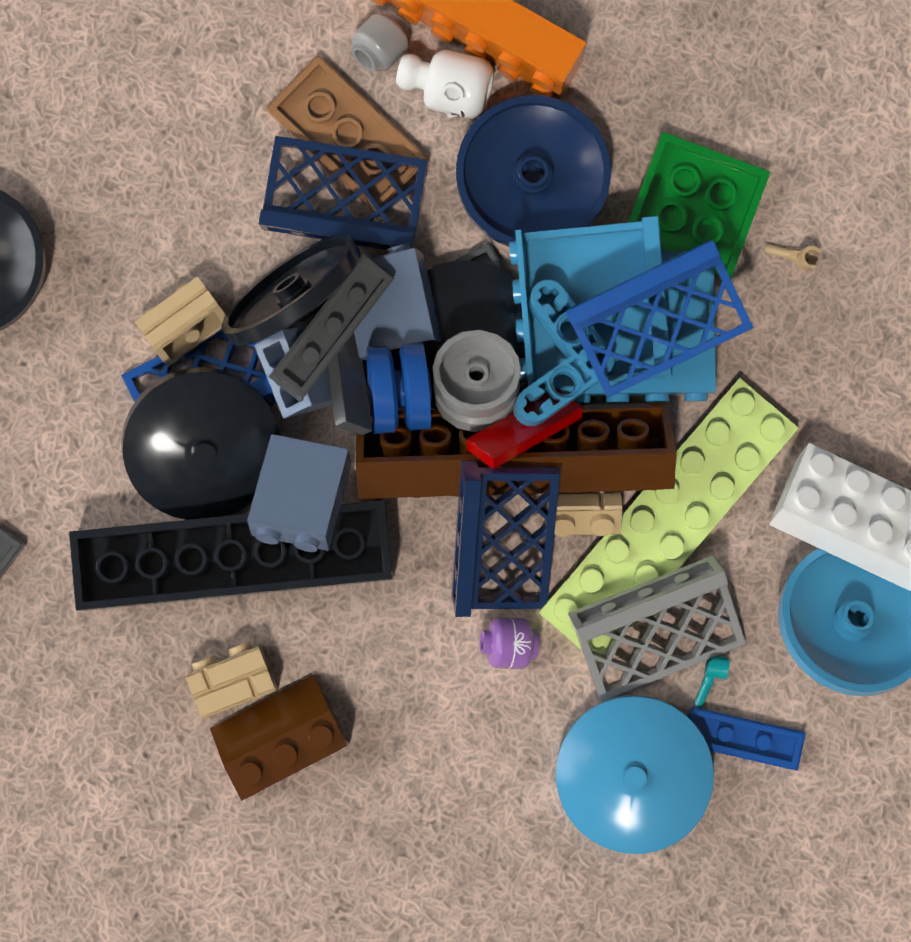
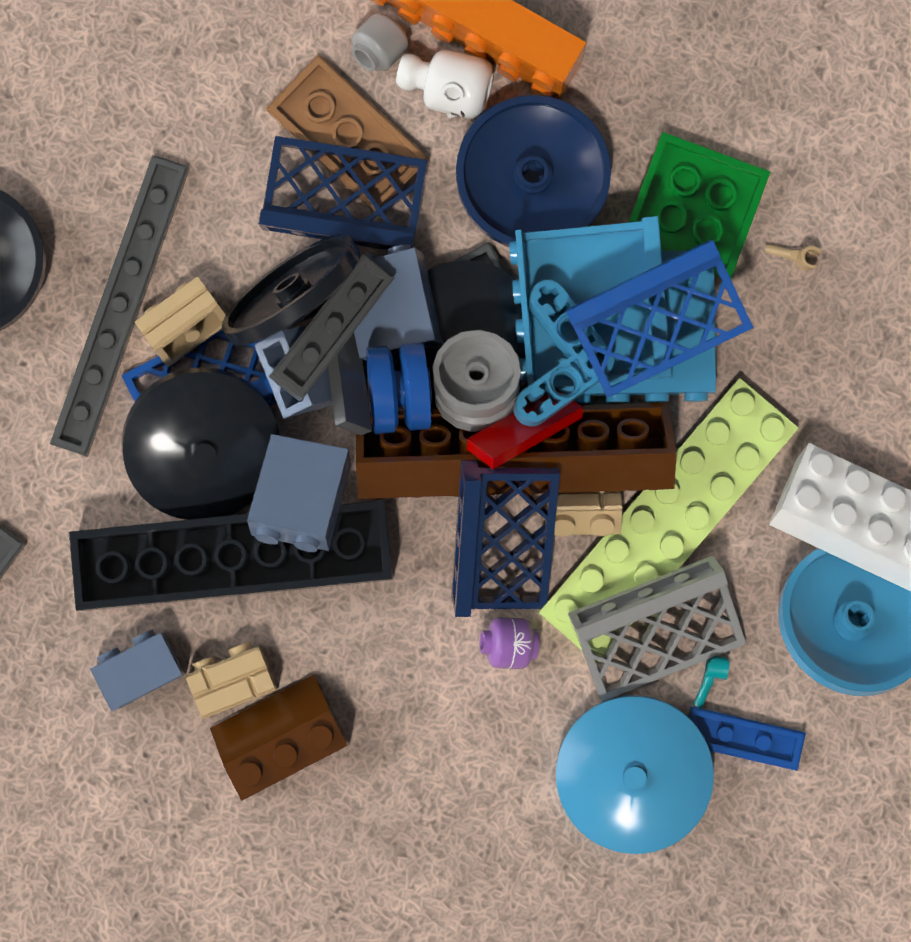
(119, 305): none -> dark grey tile
(137, 670): none -> sand blue brick

